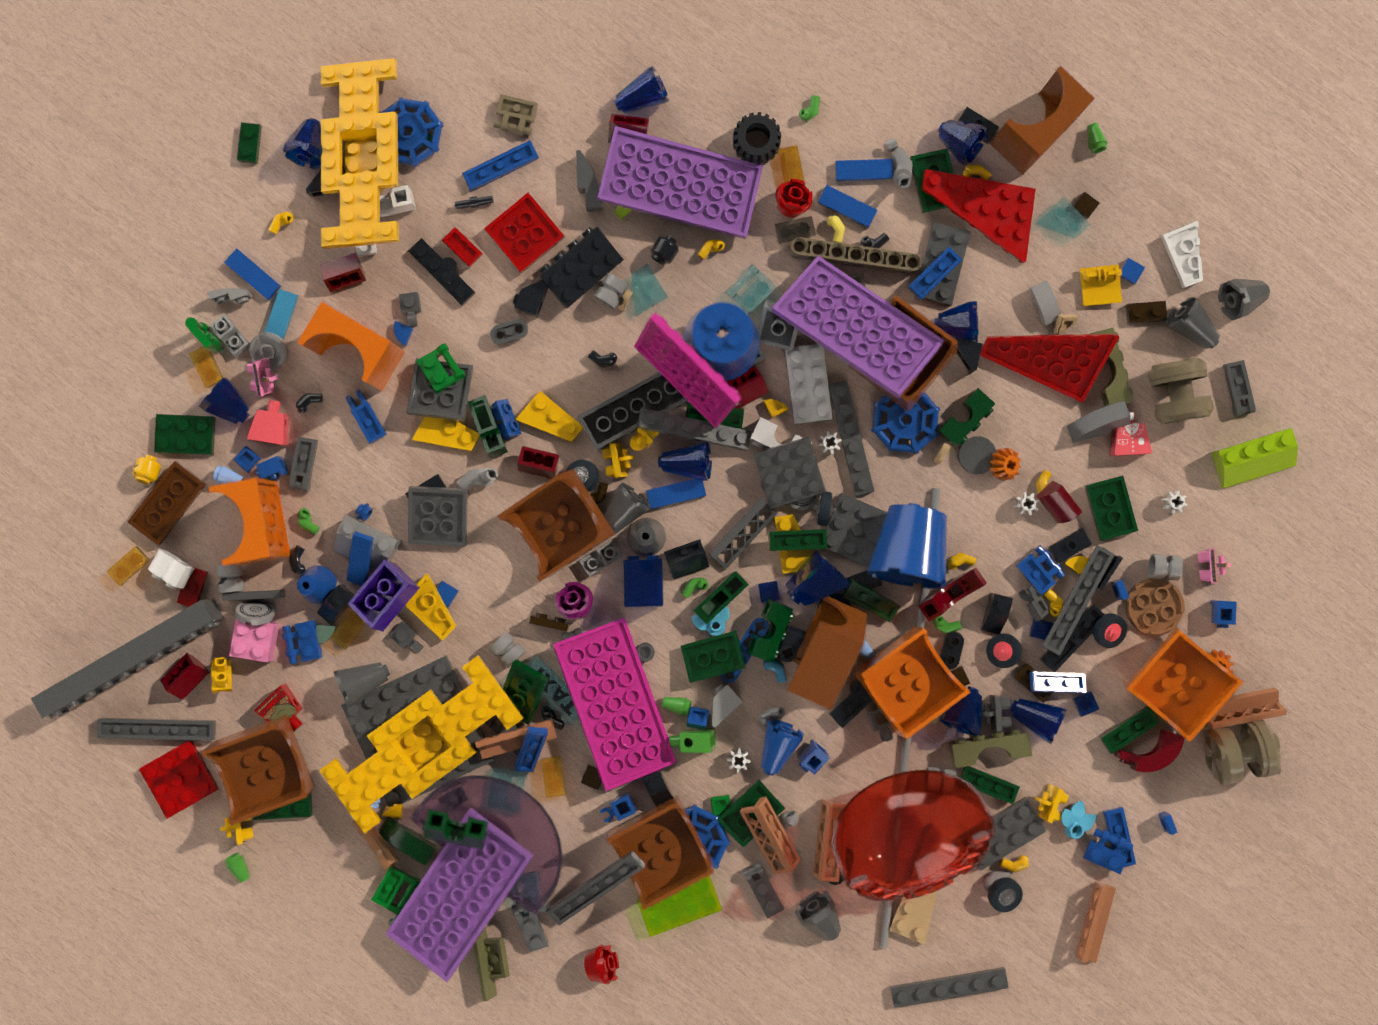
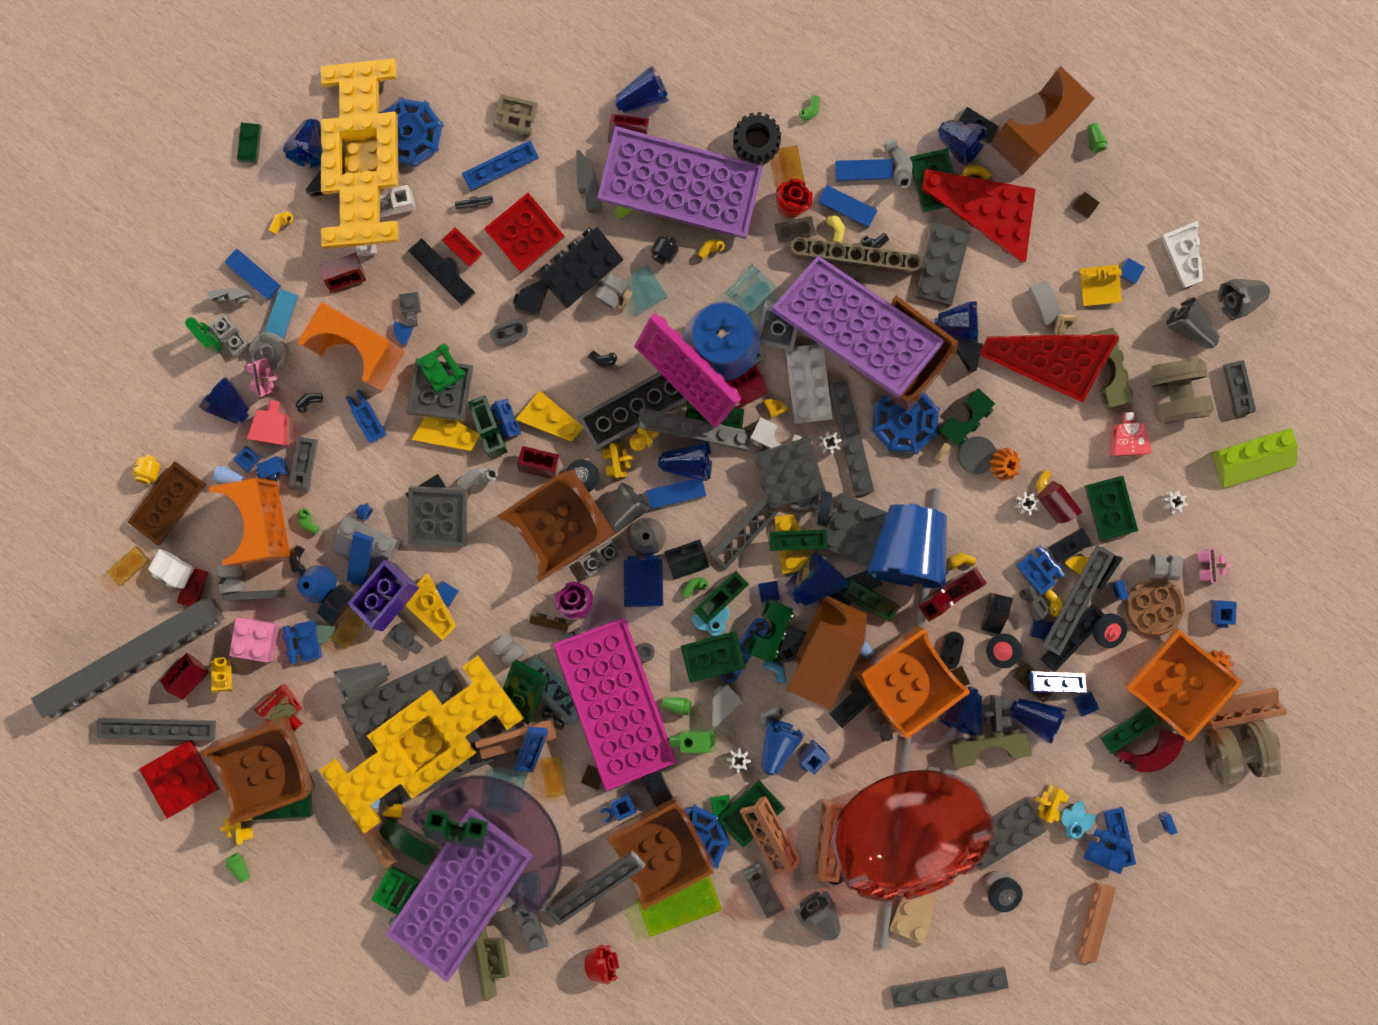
(184, 434): dark green plate -> none
(206, 366): clear yellow plate -> none
(255, 611): light grey tile -> none
(599, 496): dark brown arm -> none
(698, 718): blue plate -> none
(790, 818): light grey hinge -> none
(934, 273): blue tile -> none
(946, 627): bright green arm -> none
(990, 784): dark green plate -> none
(1016, 866): yellow arm -> none
(1064, 219): clear light blue wing -> none
(1099, 422): dark grey slope -> none
(1146, 312): dark brown plate -> none

